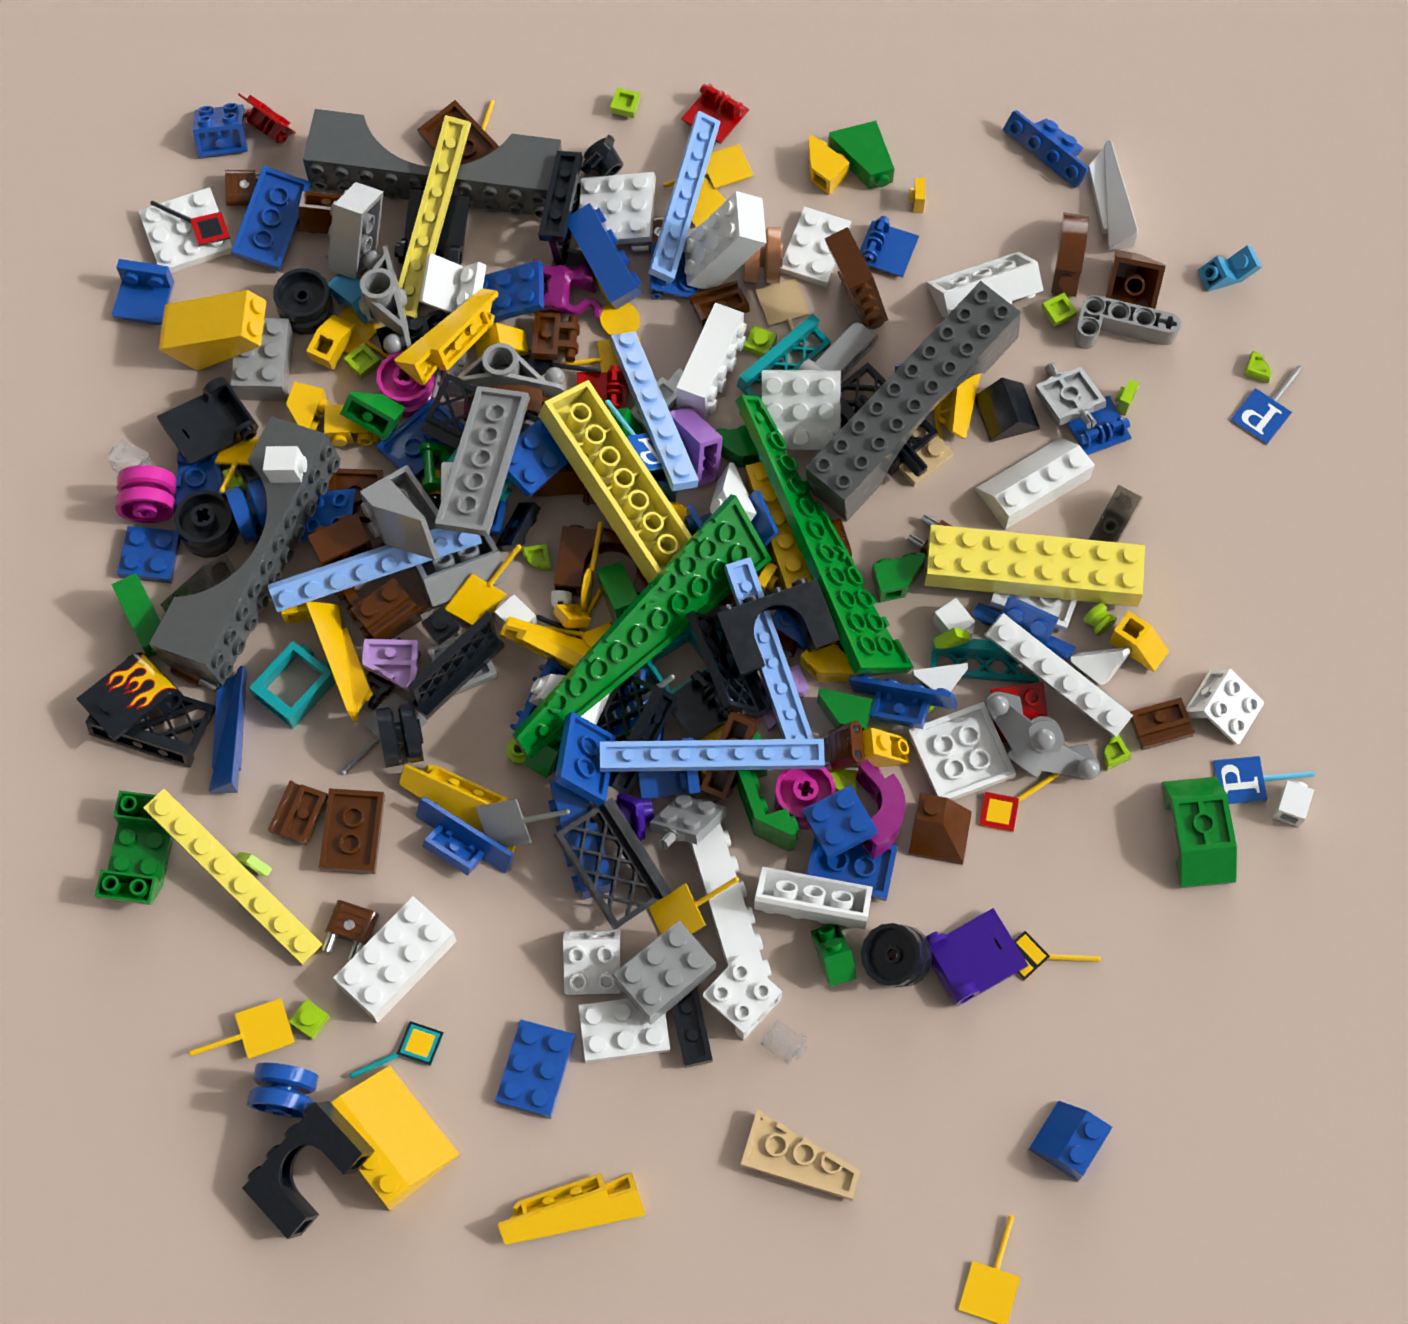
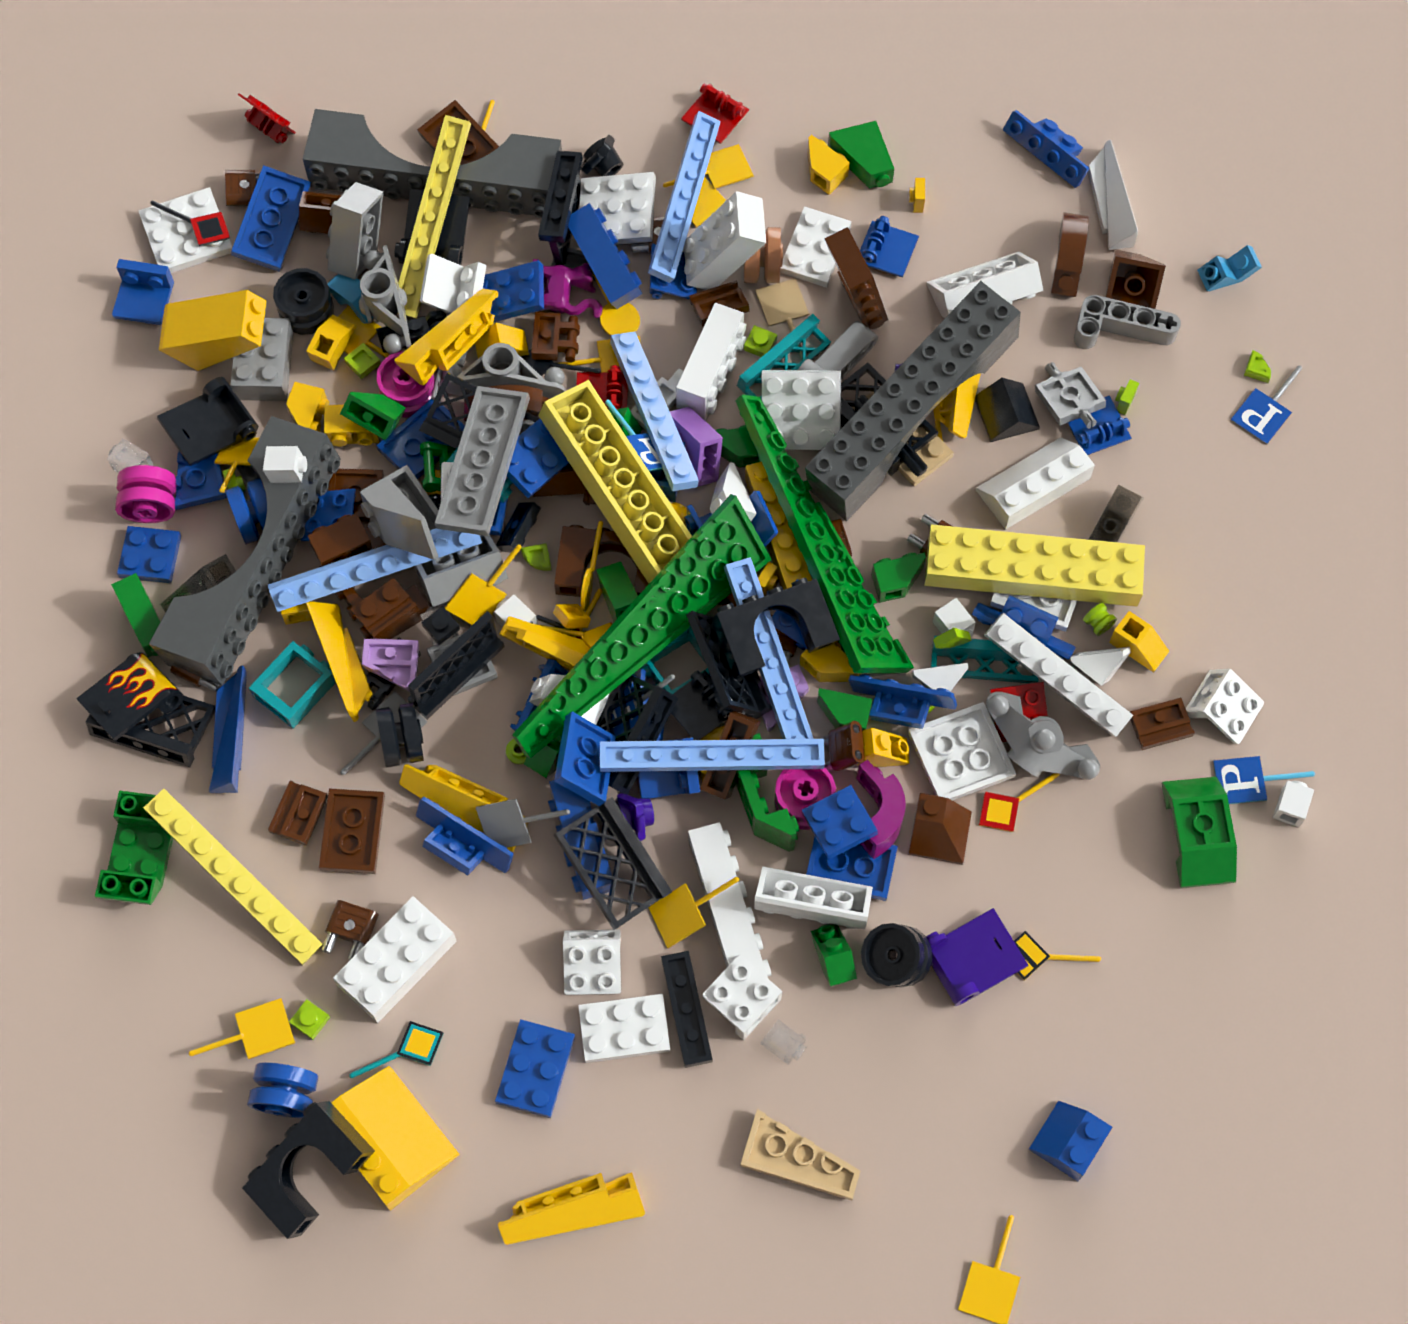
(206, 524): black wheel -> none
(219, 130): blue bracket -> none
(254, 863): tile -> none
(560, 597): white hinge -> none
(625, 102): lime plate -> none
(664, 972): light grey brick -> none
(688, 819): light grey plate -> none
(844, 779): lime tile -> none
(1059, 310): lime plate -> none
(1115, 753): lime tile -> none

